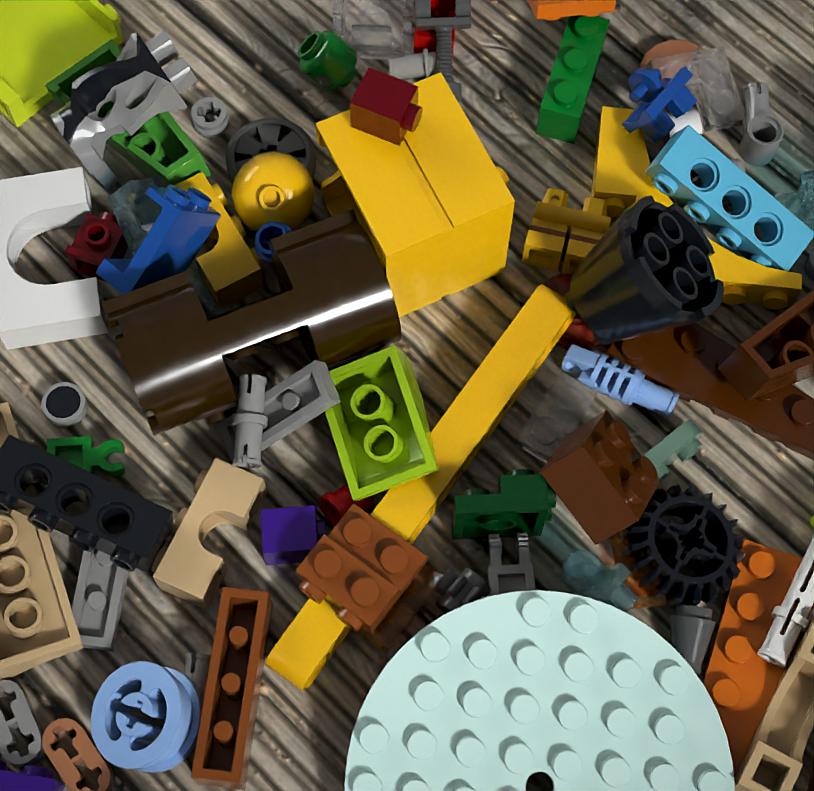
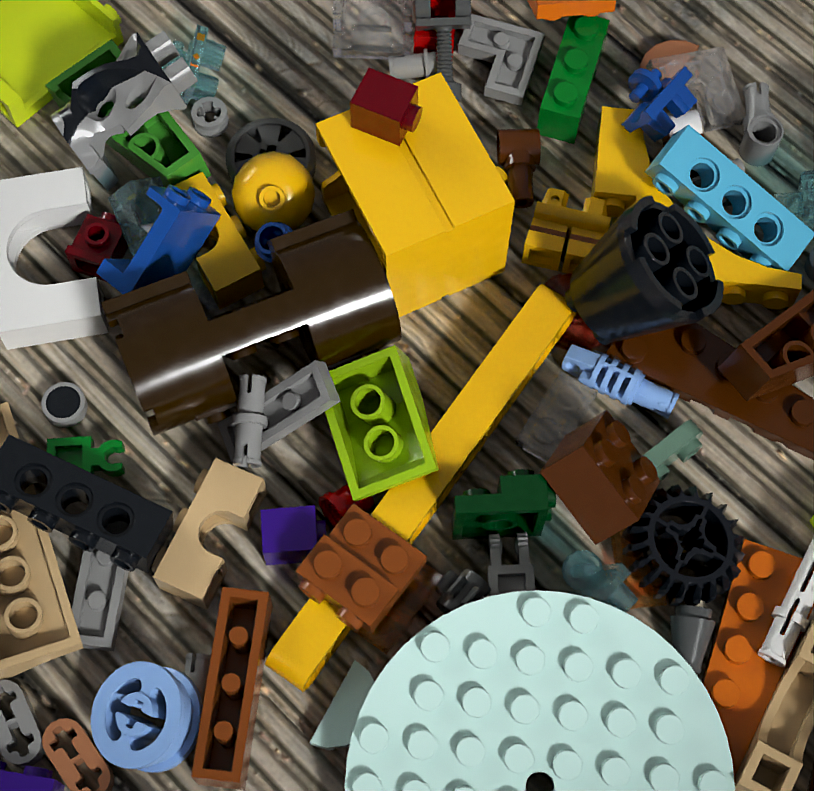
(200, 53): none -> clear light blue hips
(328, 60): green head -> none
(341, 716): none -> light aqua tile
(510, 49): none -> light grey plate
(519, 154): none -> reddish brown pin

